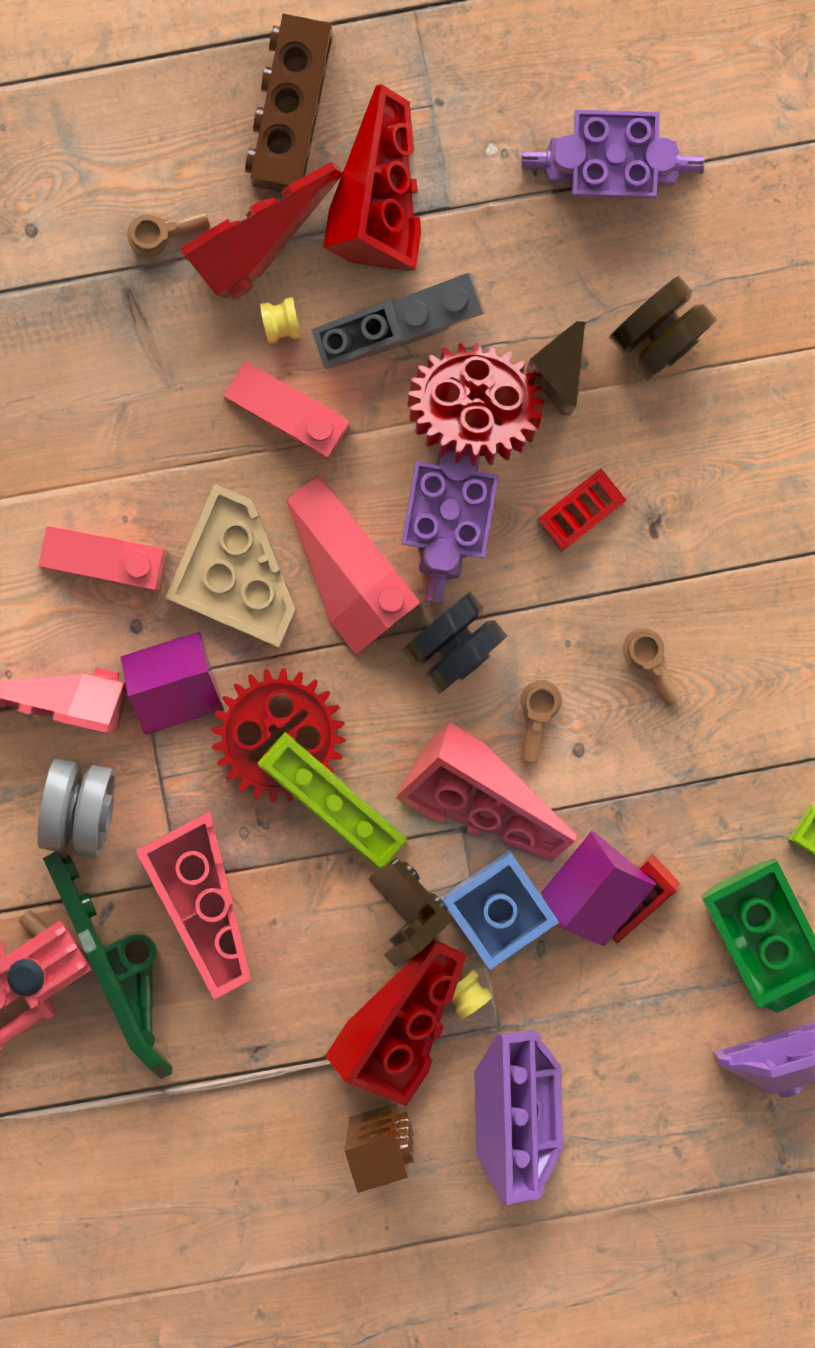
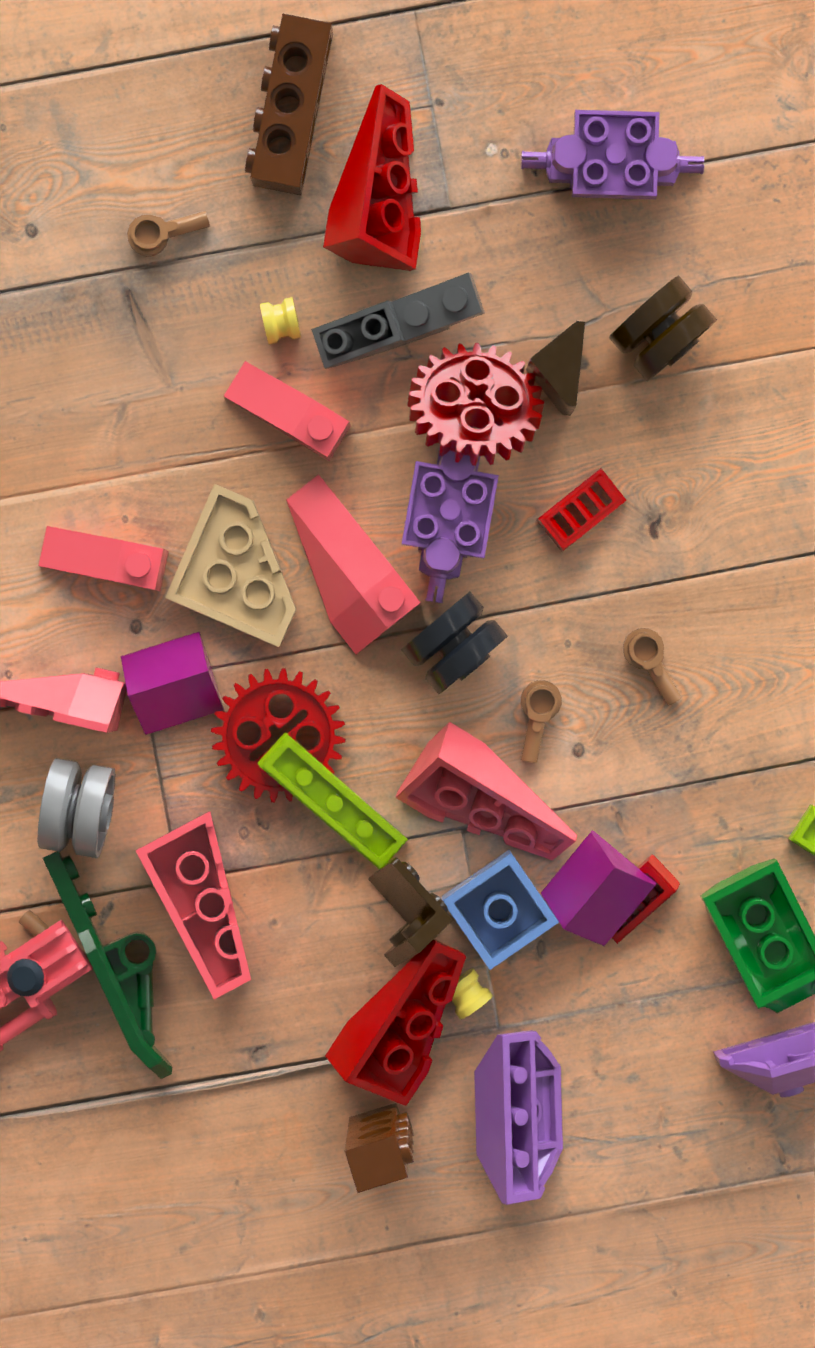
(241, 251): red wedge -> none

